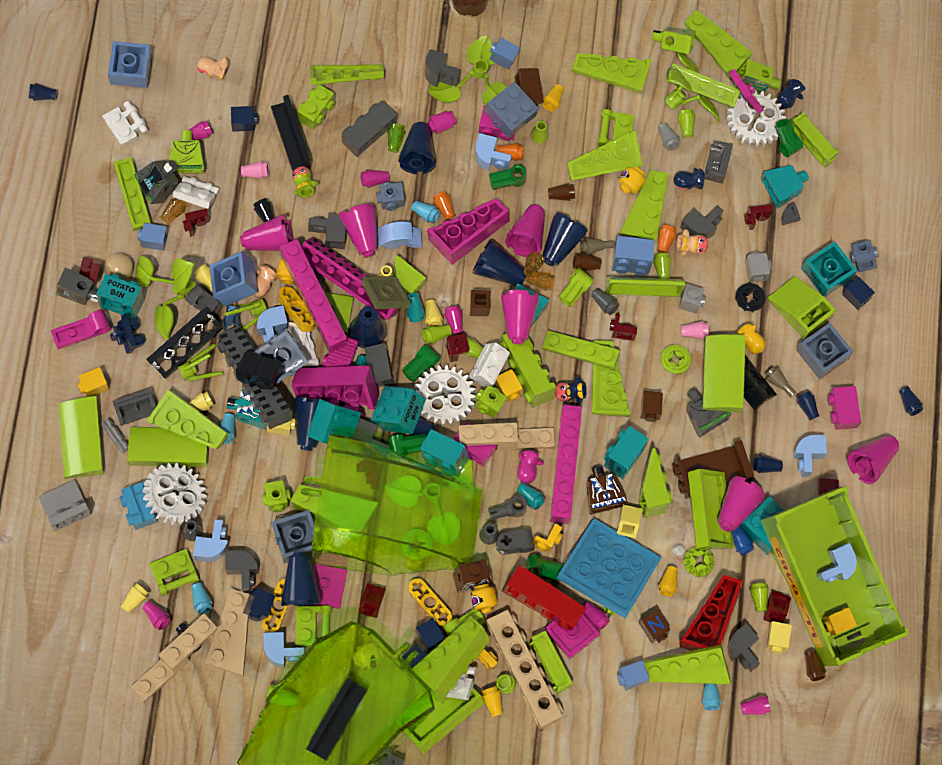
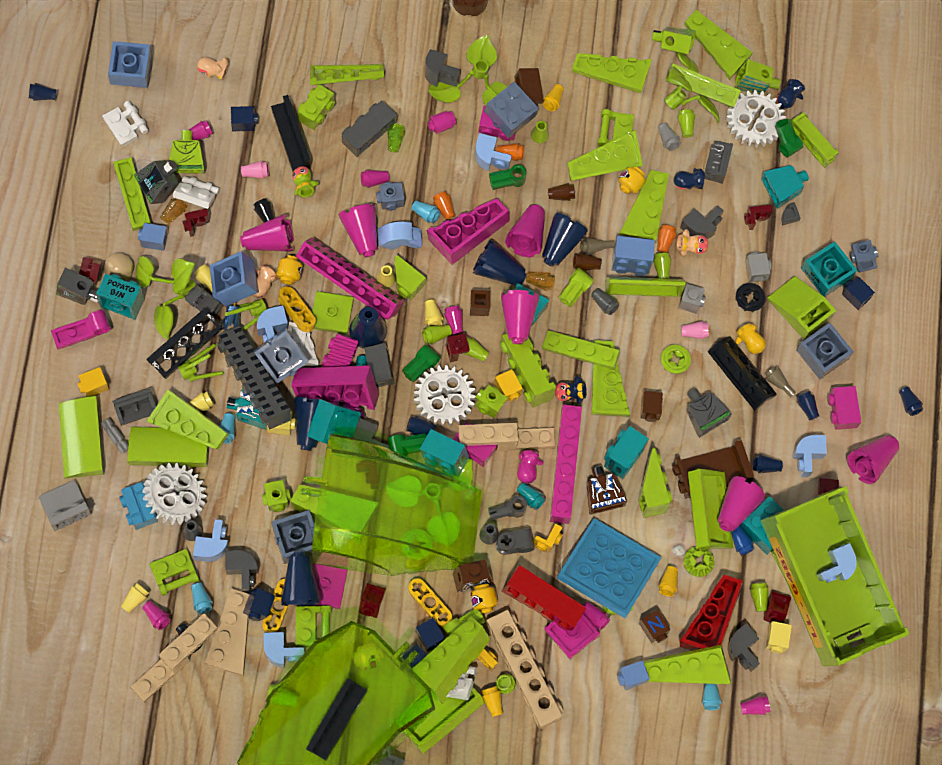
(124, 335): dark blue hips -> none
(258, 371): black brick -> none
(313, 296): dark pink brick -> none
(332, 227): dark grey brick -> none
(385, 292): olive tile -> none
(398, 409): teal brick -> none
(415, 311): teal cone -> none
(418, 150): dark blue cone -> none
(489, 364): white brick -> none
(503, 53): medium blue brick -> none
(533, 263): clear yellow cone -> none
(545, 568): green piece -> none
(551, 662): lime container -> none
(623, 331): dark red bracket -> none
(629, 521): light yellow brick -> none
(724, 373): lime slope -> none
(747, 90): dark pink plate -> none
(815, 668): reddish brown cone -> none
(839, 621): yellow brick -> none

